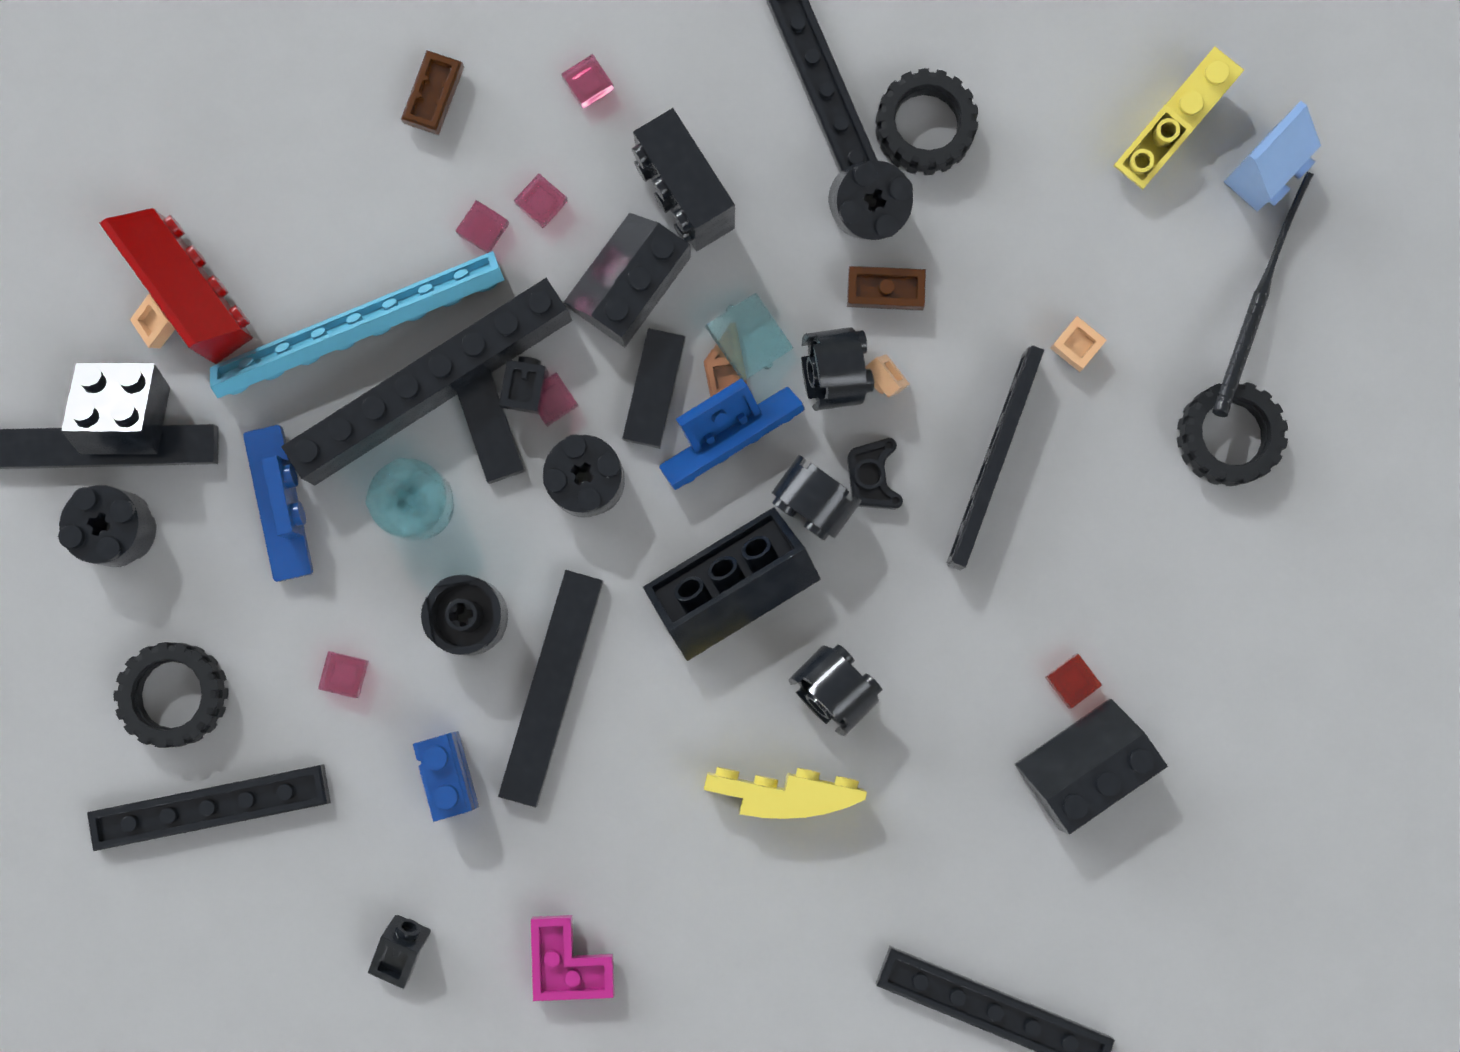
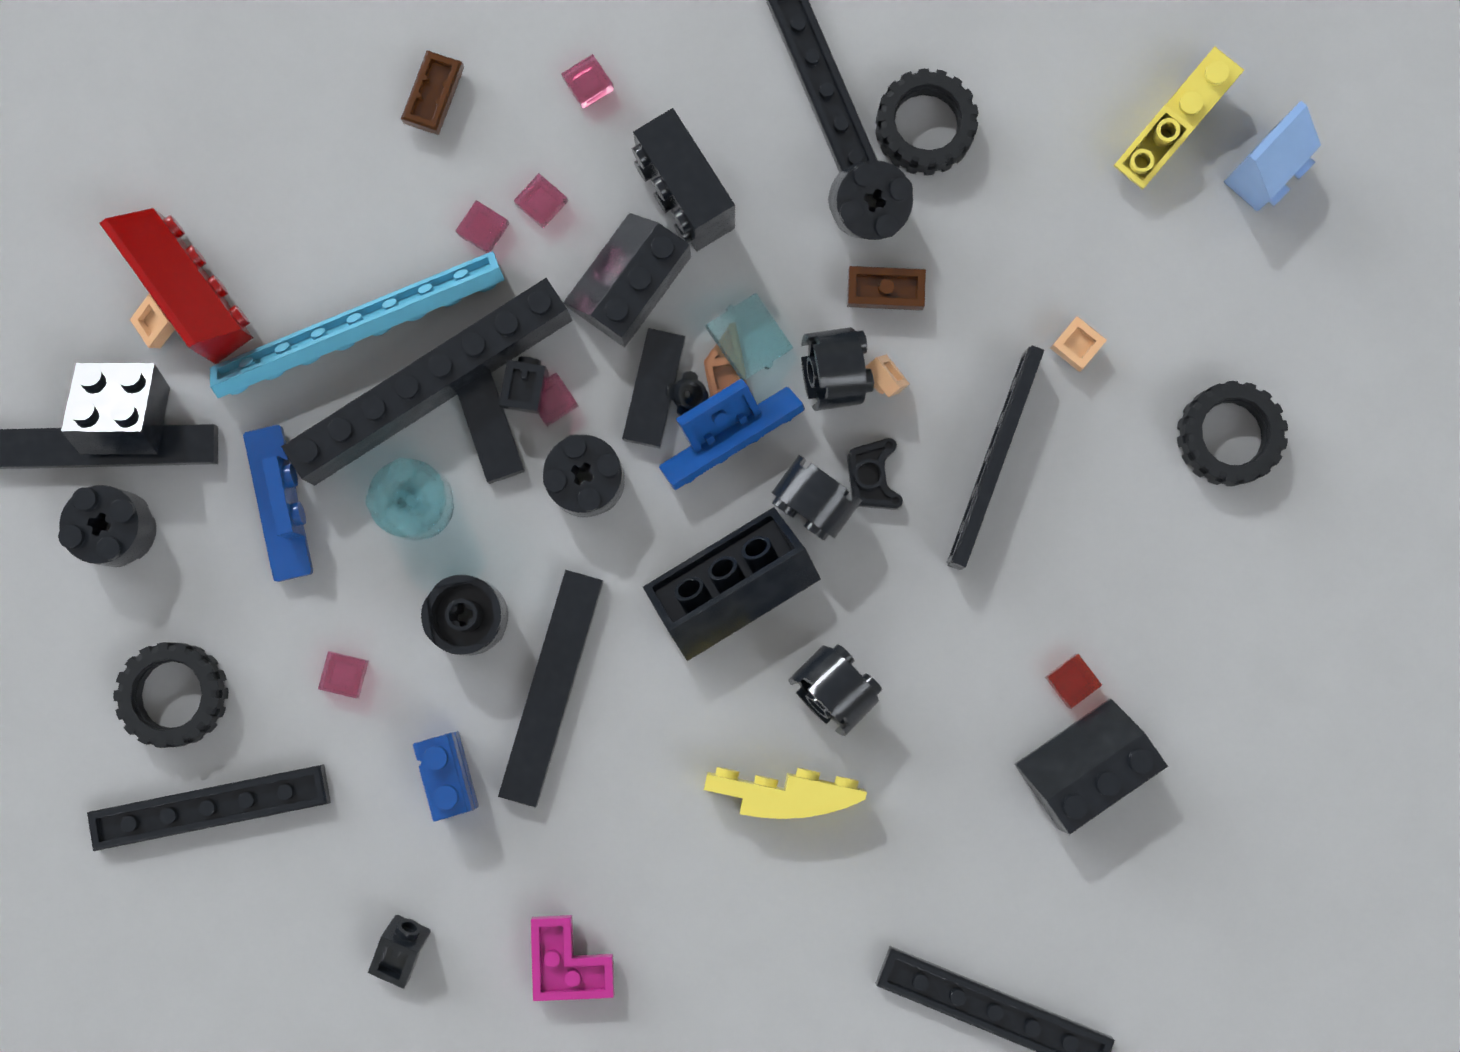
(677, 392): none -> black plate
(1254, 314): black piece -> none

